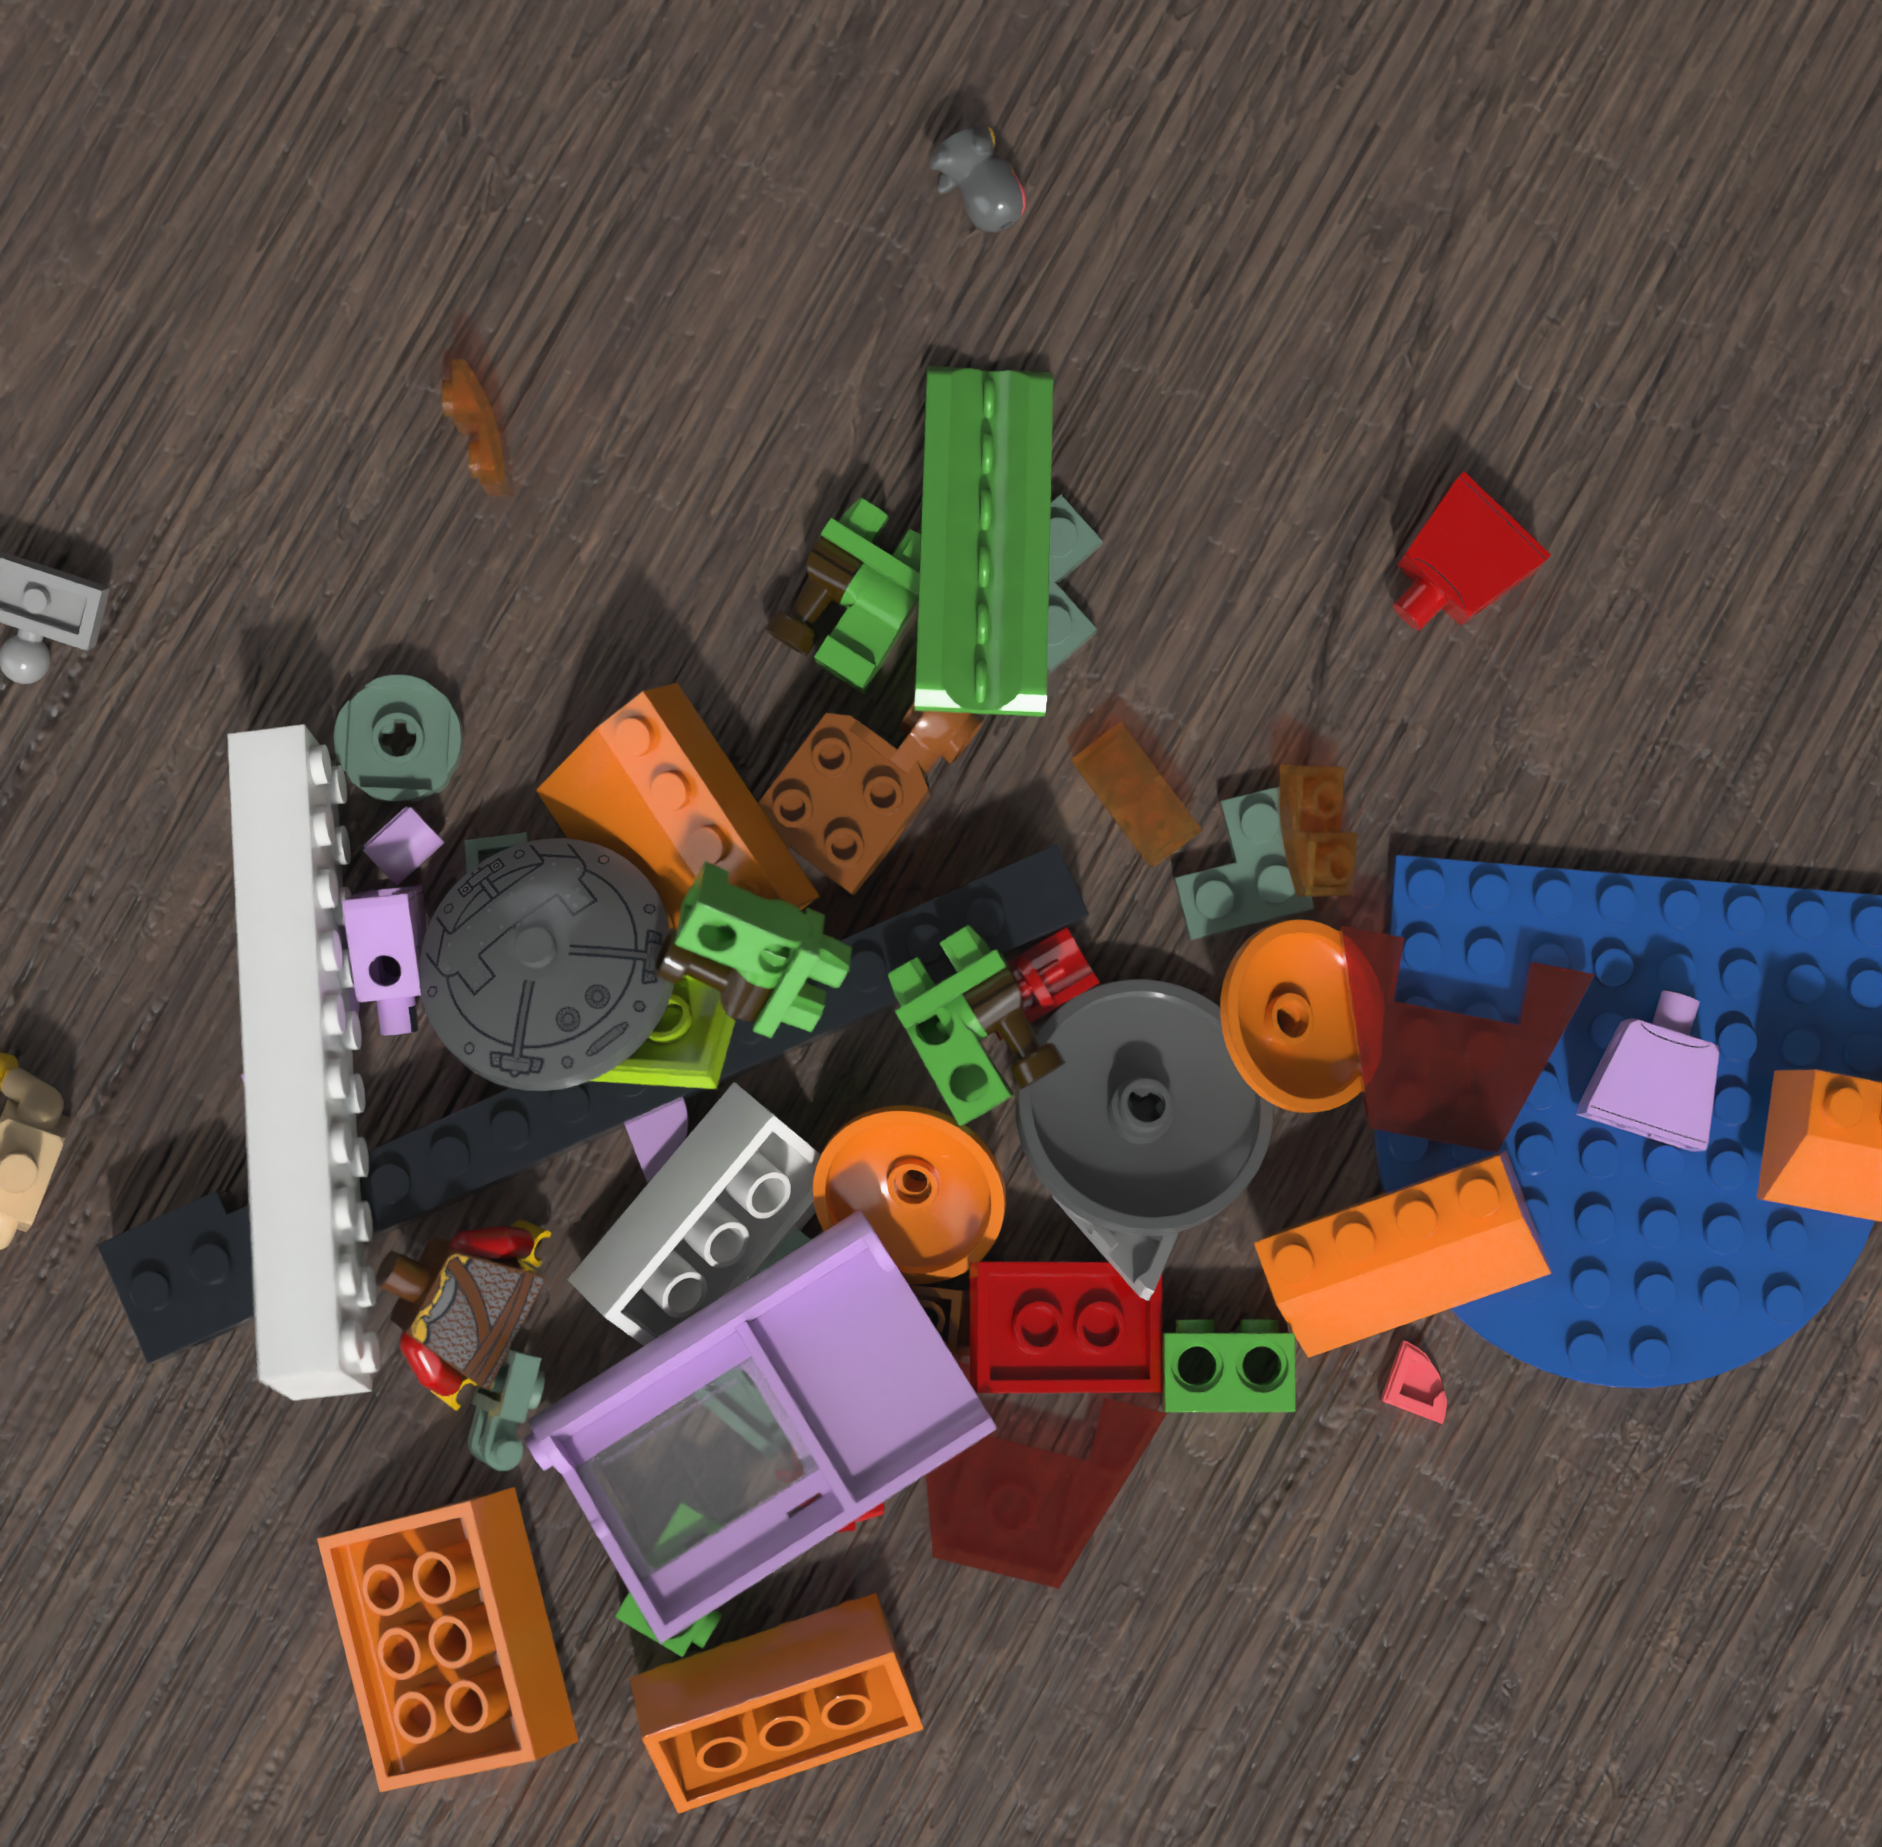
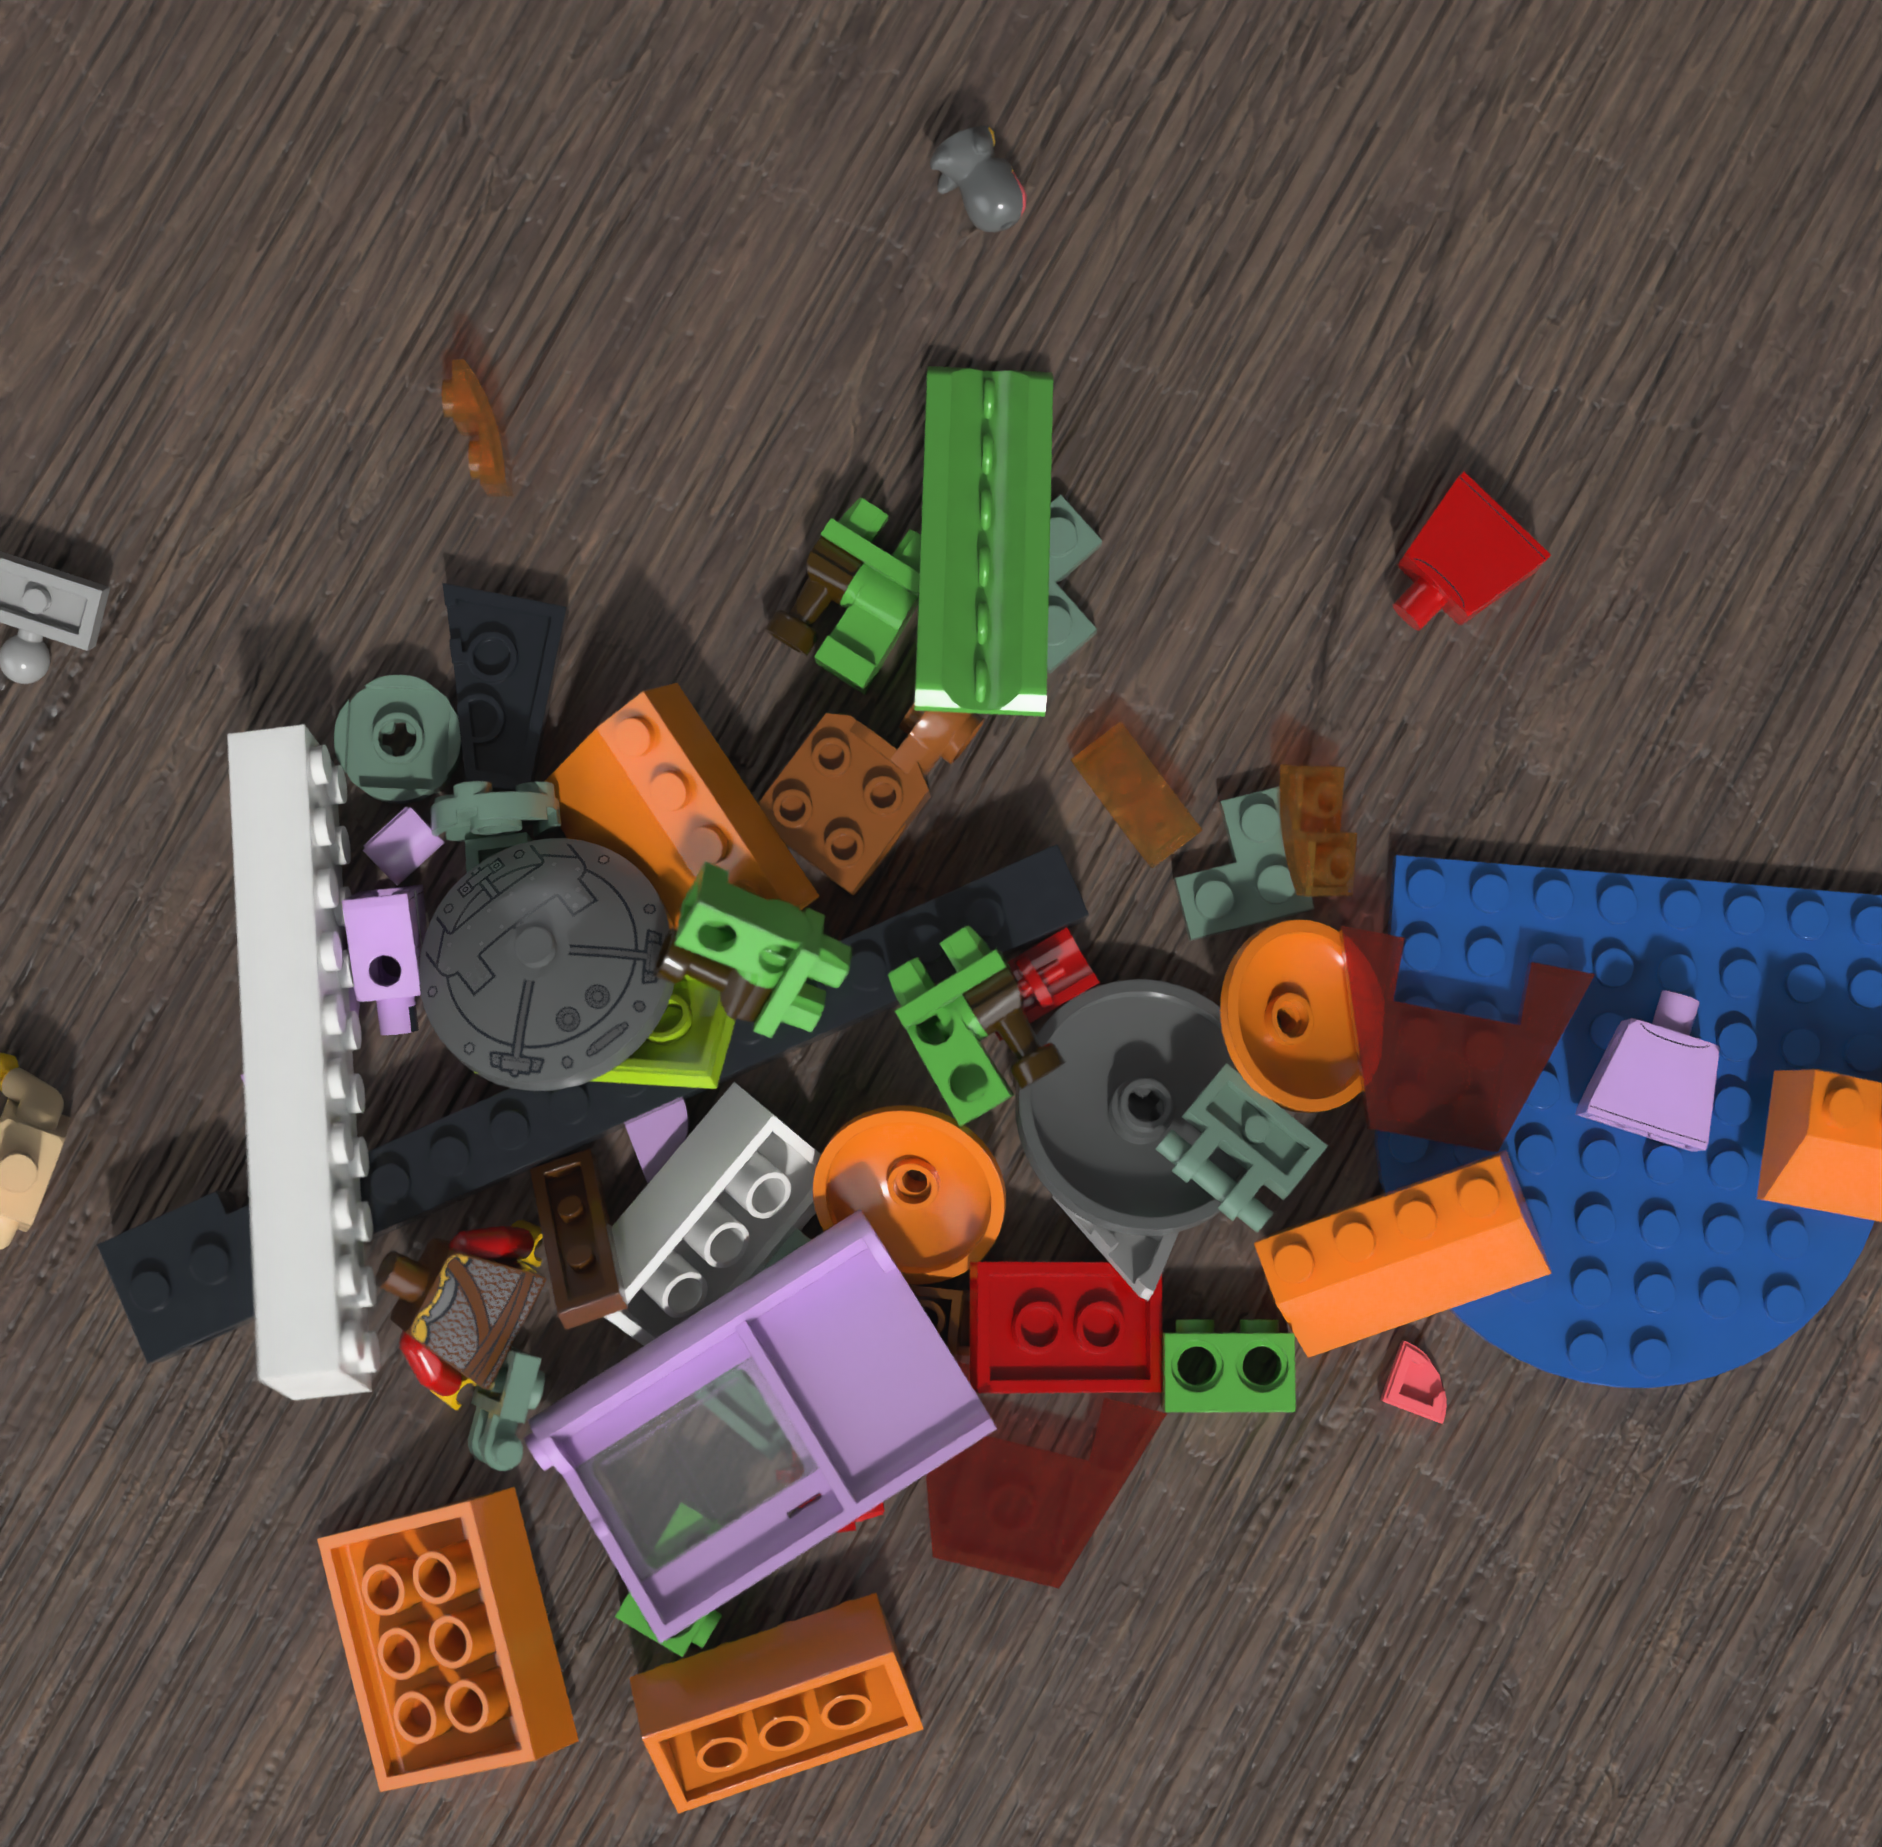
(481, 813): none -> sand green plate
(504, 678): none -> black wing
(578, 1239): none -> reddish brown plate
(1254, 1134): none -> sand green plate

